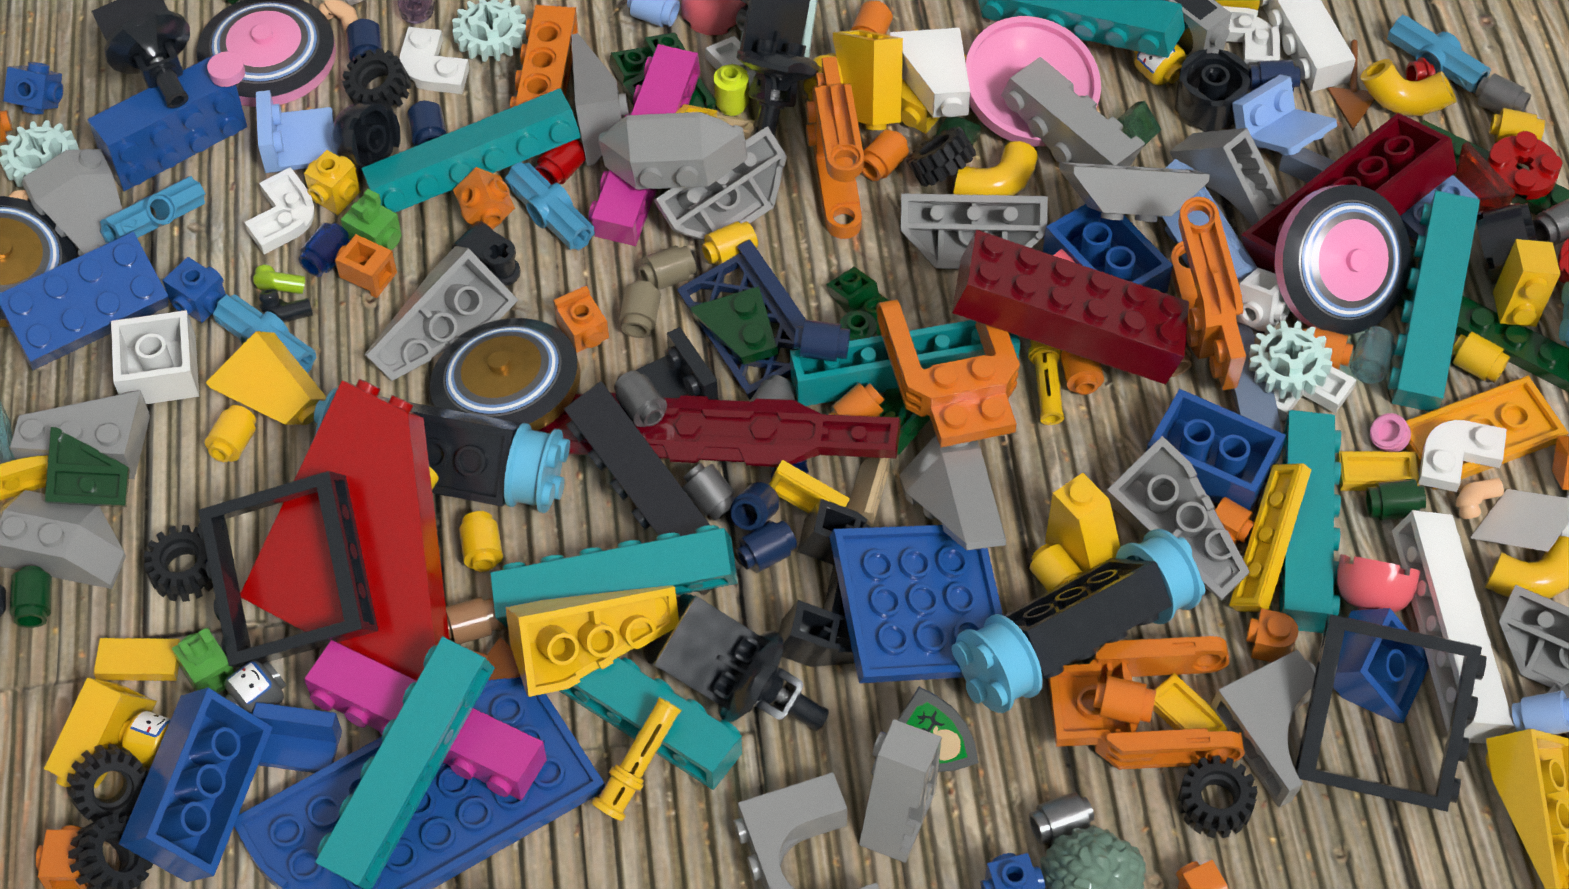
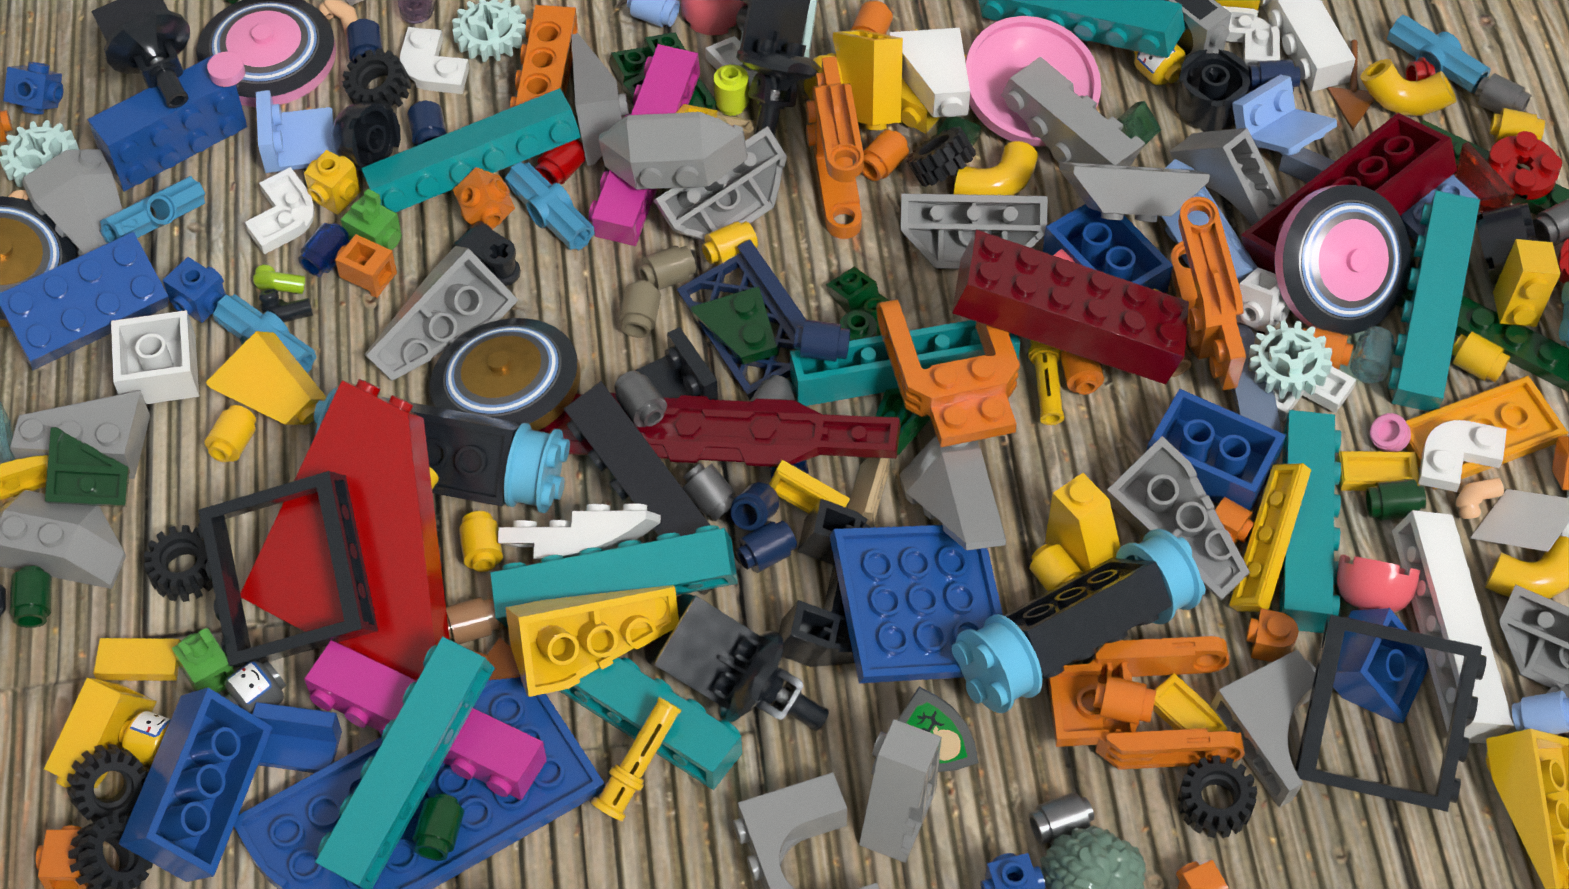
(438, 827): none -> dark green brick
(581, 319): orange brick -> none
(588, 529): none -> white slope
(859, 402): orange brick -> none

